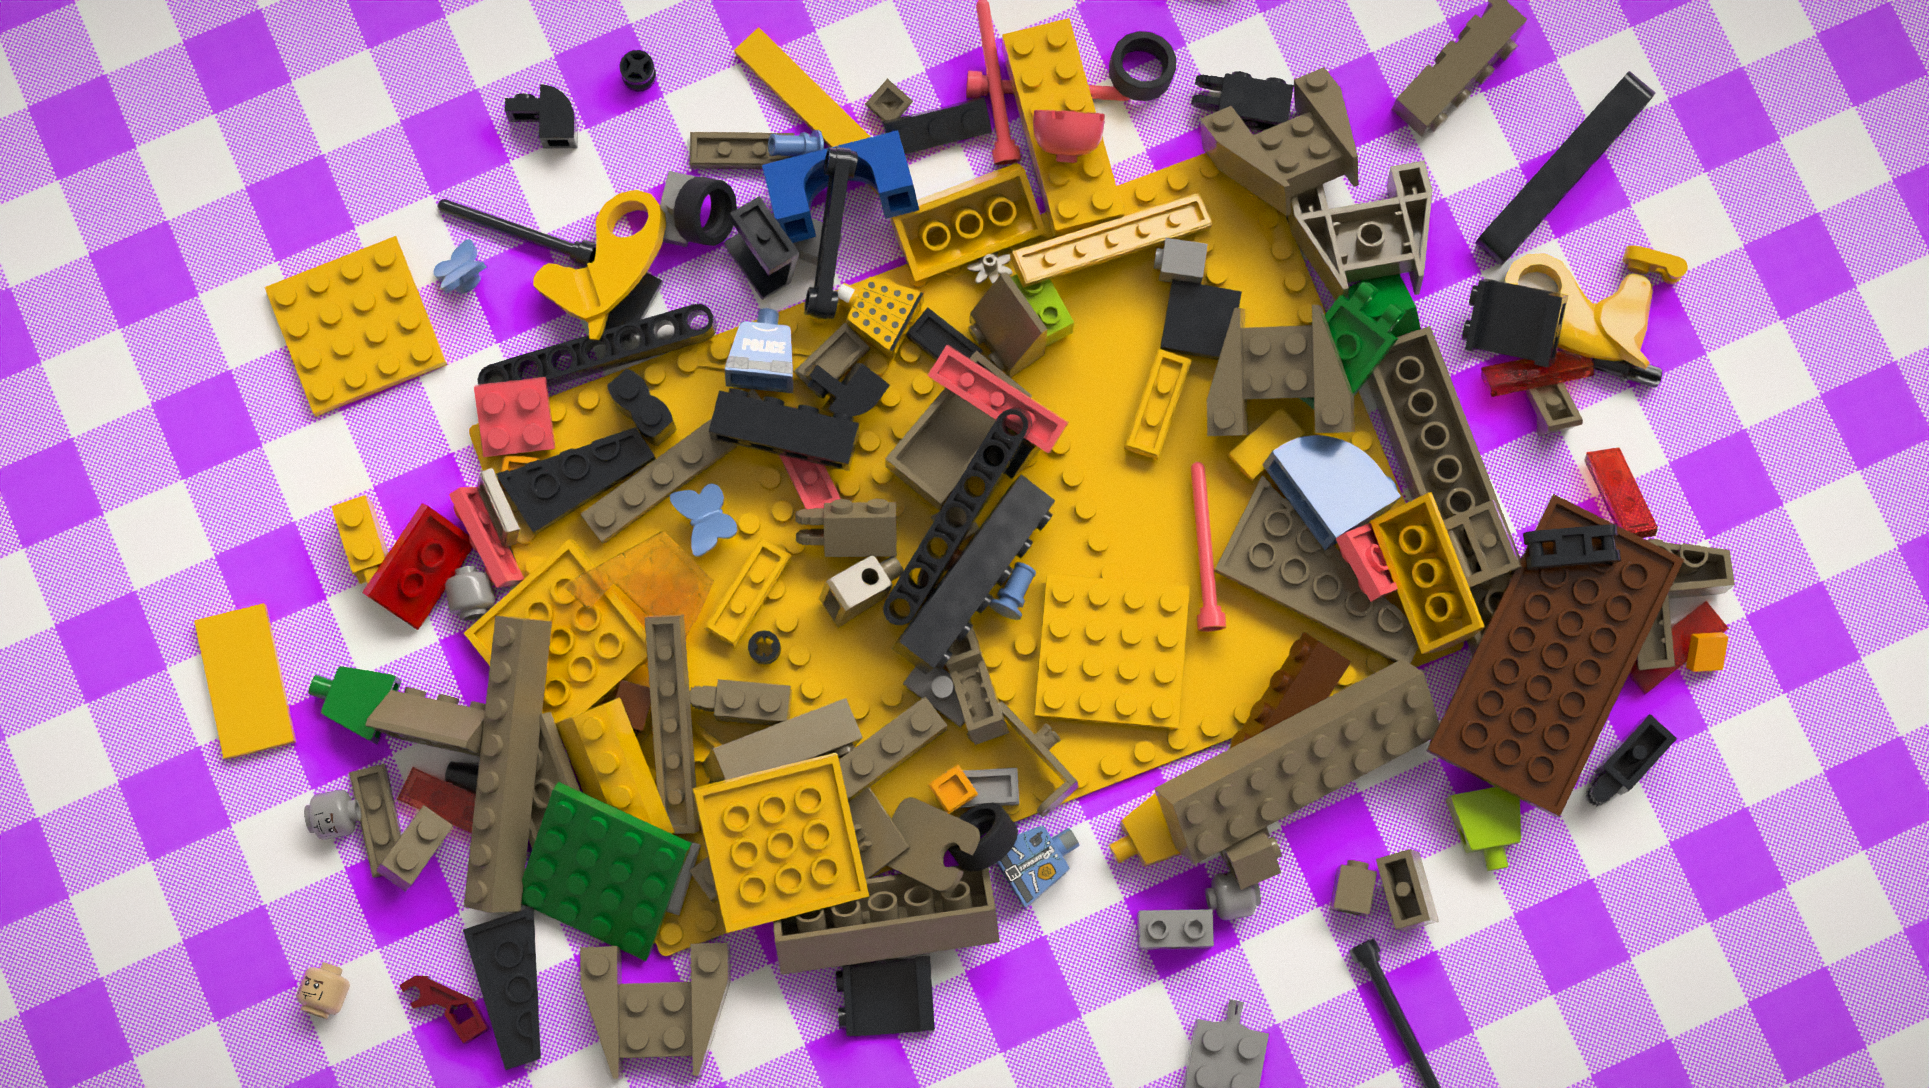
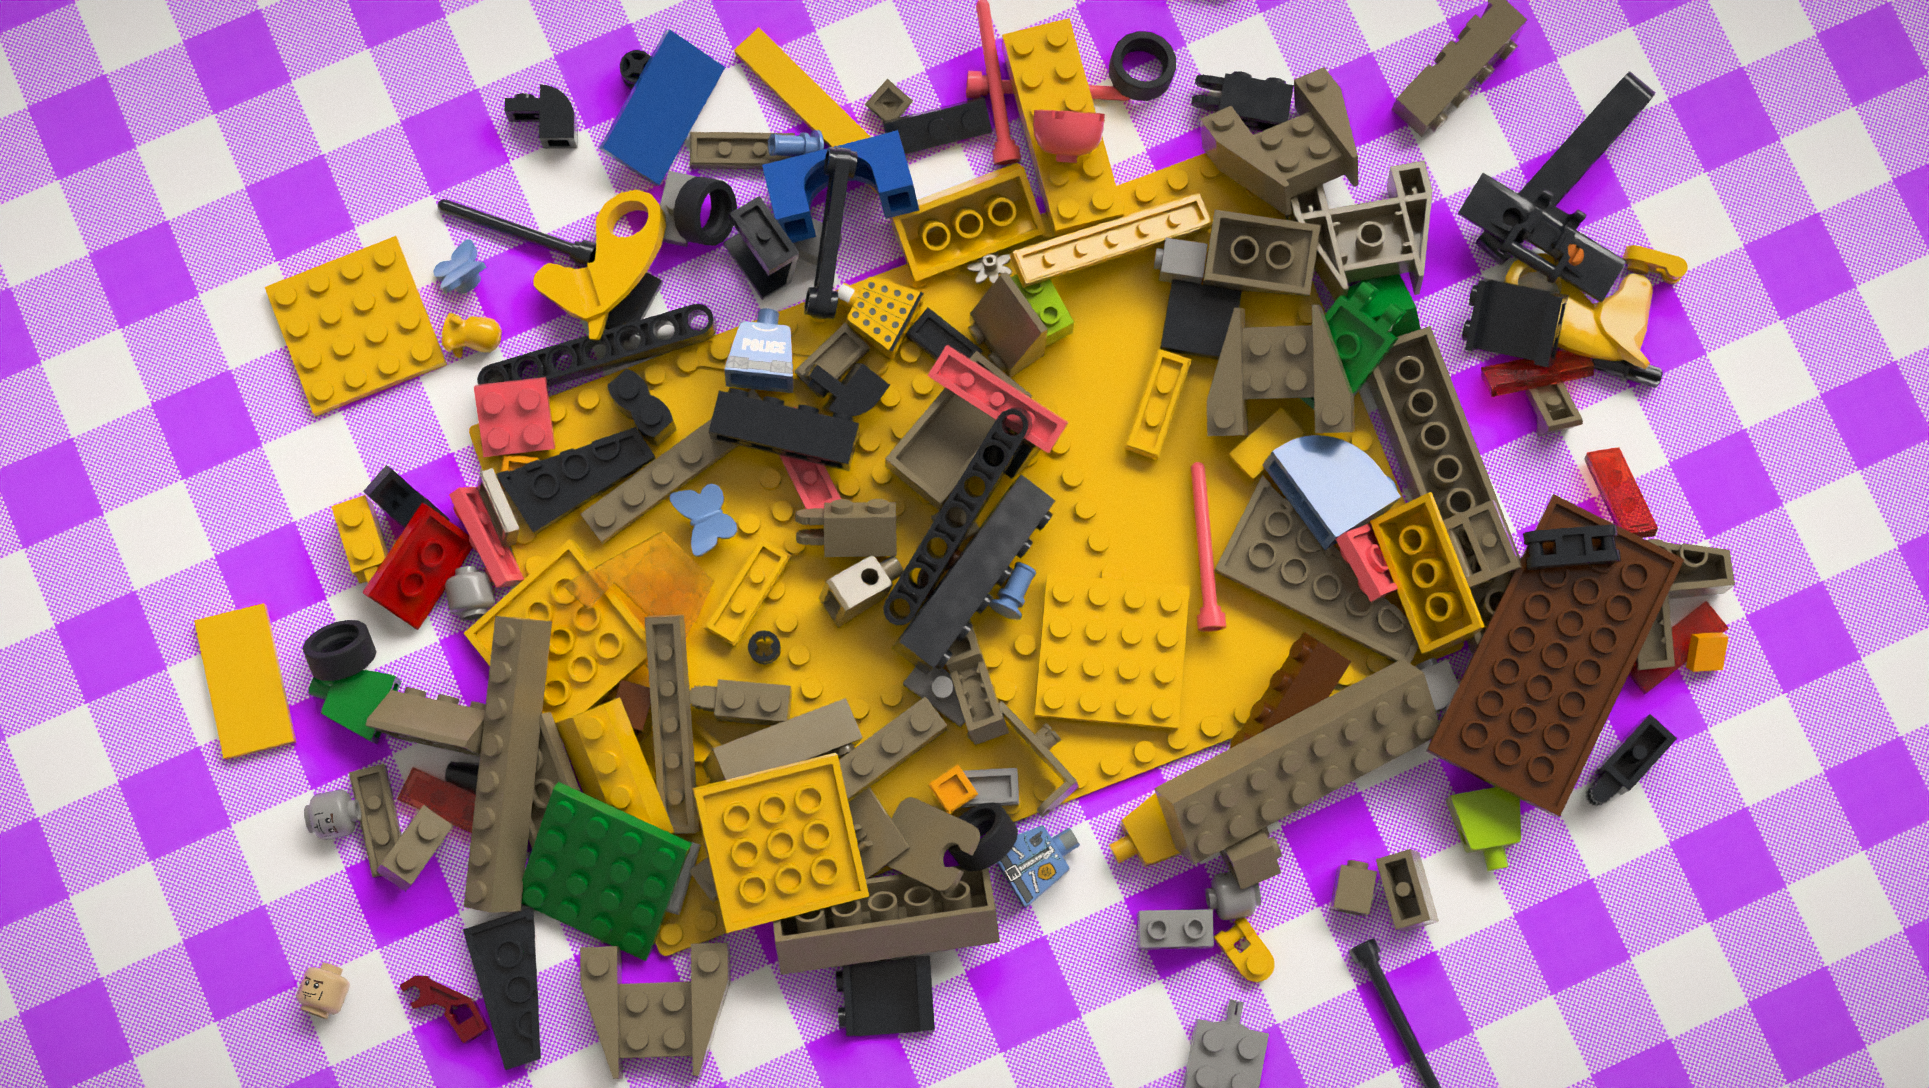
(339, 650): none -> black tyre
(396, 496): none -> black brick
(476, 333): none -> yellow animal
(662, 107): none -> blue tile
(1253, 963): none -> yellow plate
(1261, 254): none -> dark tan slope
(1440, 681): none -> light grey brick
(1545, 226): none -> black piece

